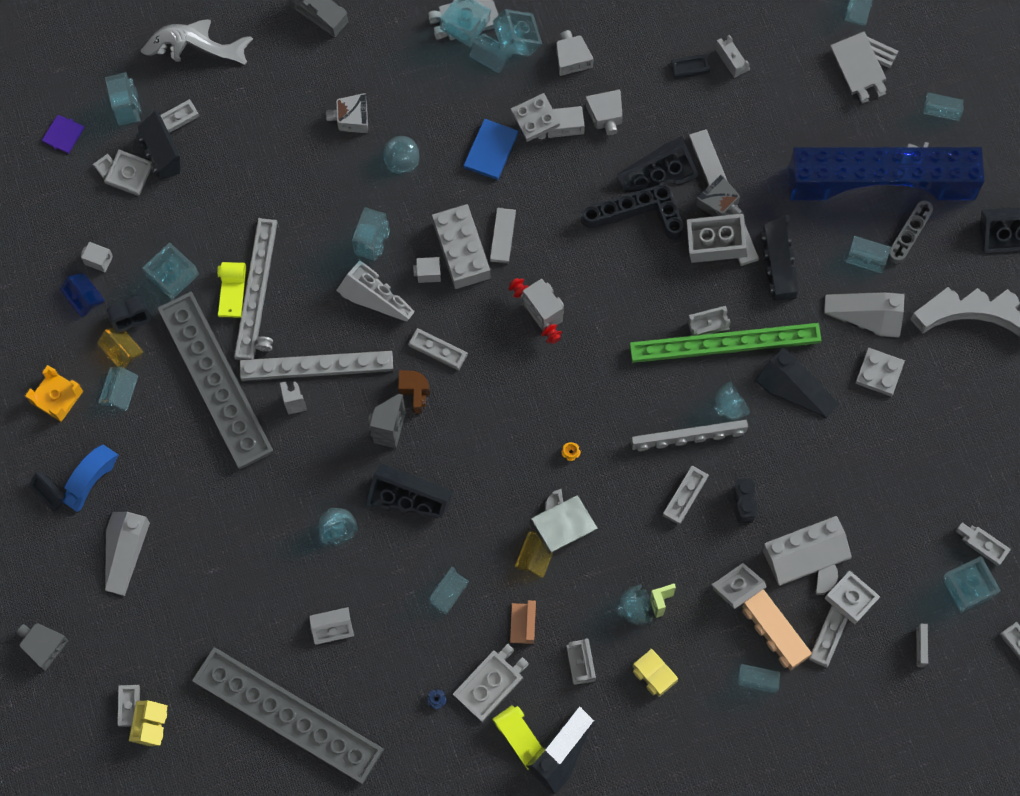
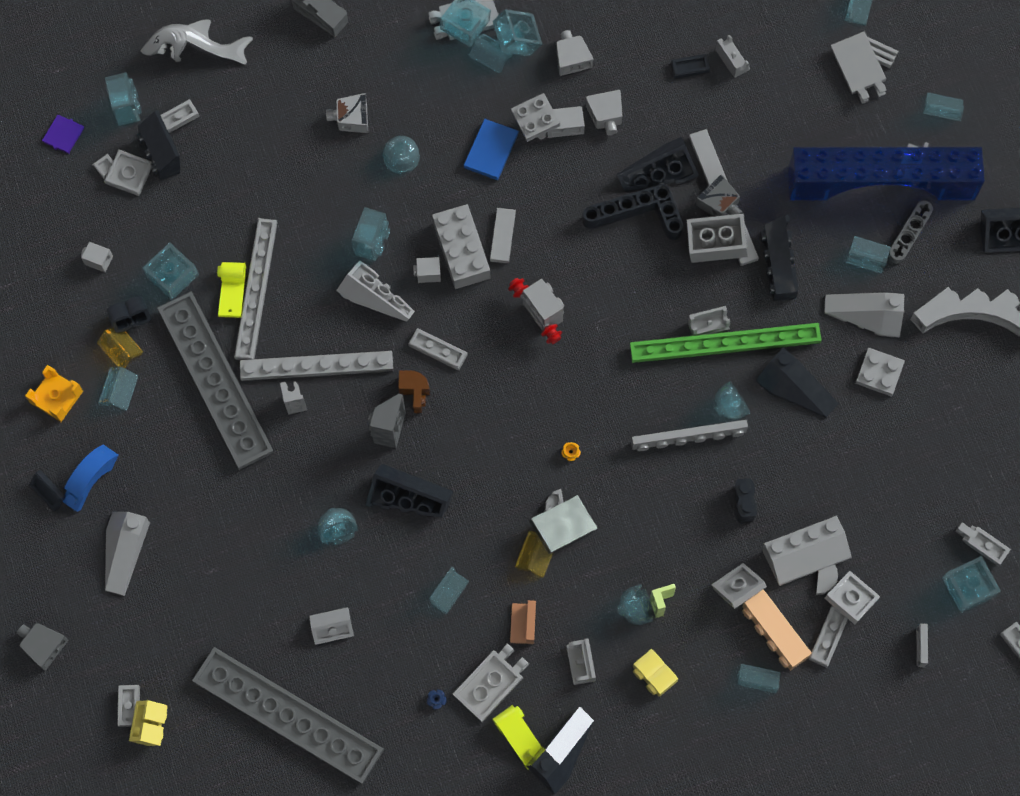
(81, 293): clear blue panel -> none
(264, 343): light grey bush -> none
(685, 495): light grey plate -> none

